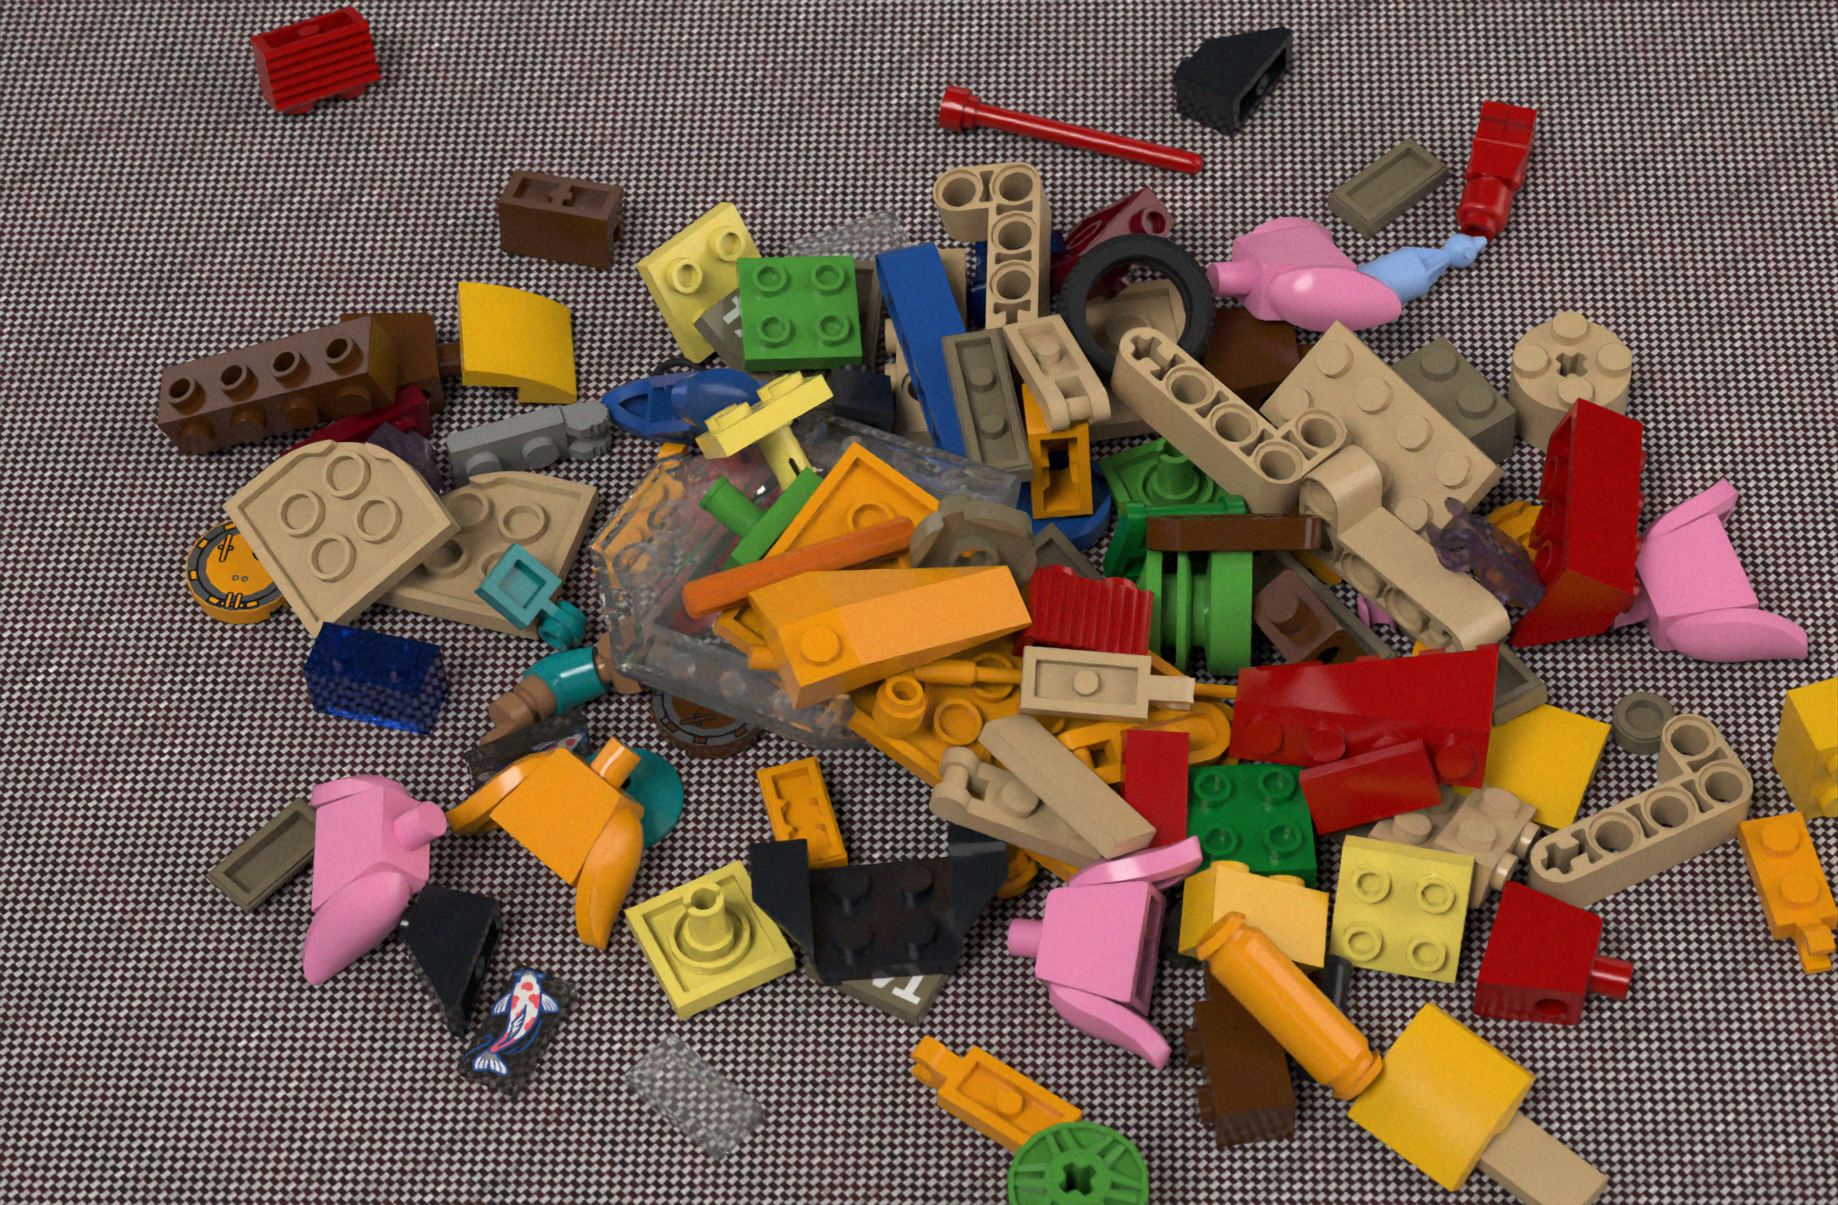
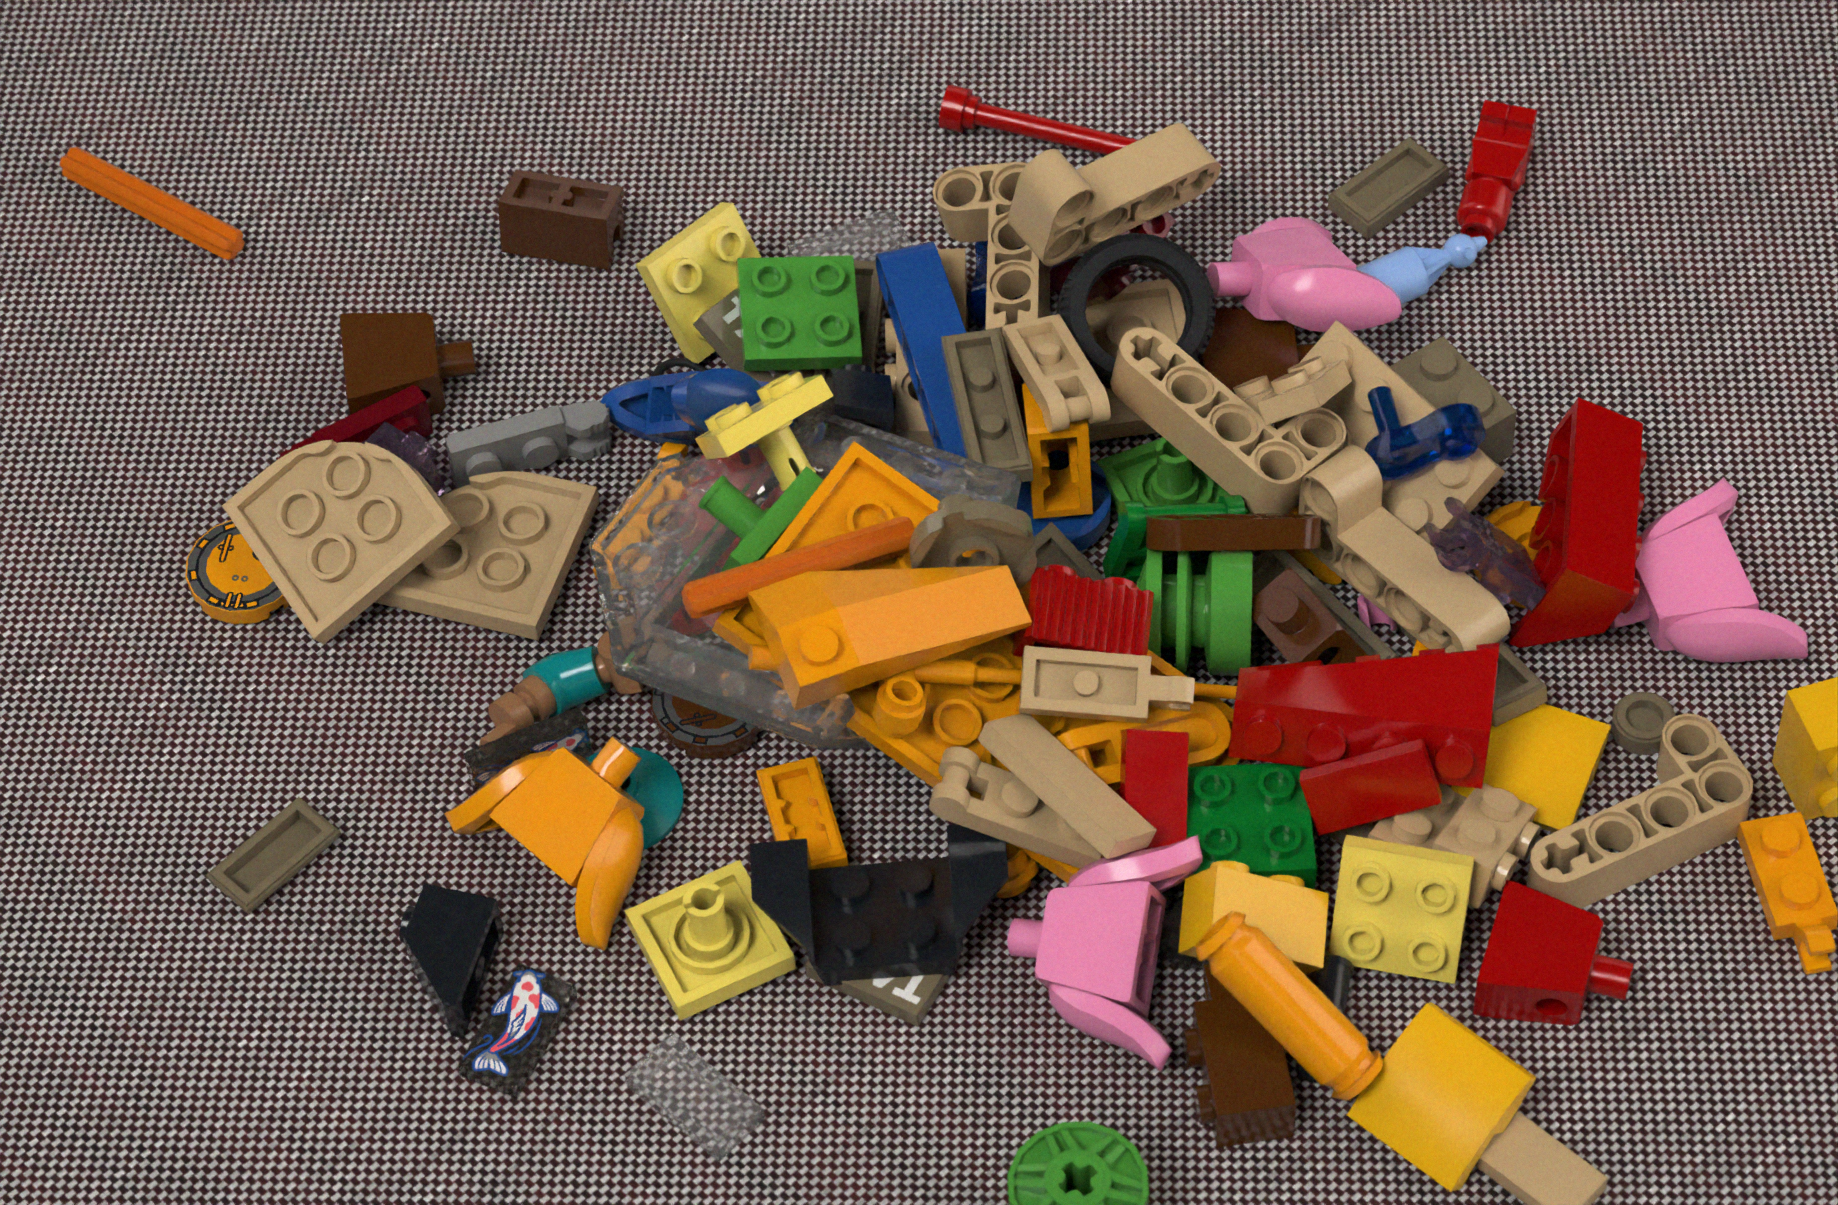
(152, 203): none -> orange axle
(278, 386): reddish brown brick -> none
(315, 60): red brick -> none
(365, 868): bright pink torso -> none
(376, 678): clear blue brick -> none
(516, 342): yellow slope -> none
(521, 589): teal plate -> none
(989, 1094): light orange plate -> none
(1072, 209): none -> tan beam
(1232, 77): black slope -> none
(1299, 391): none -> tan plate
(1405, 450): none -> clear blue piece
(1557, 366): tan brick -> none

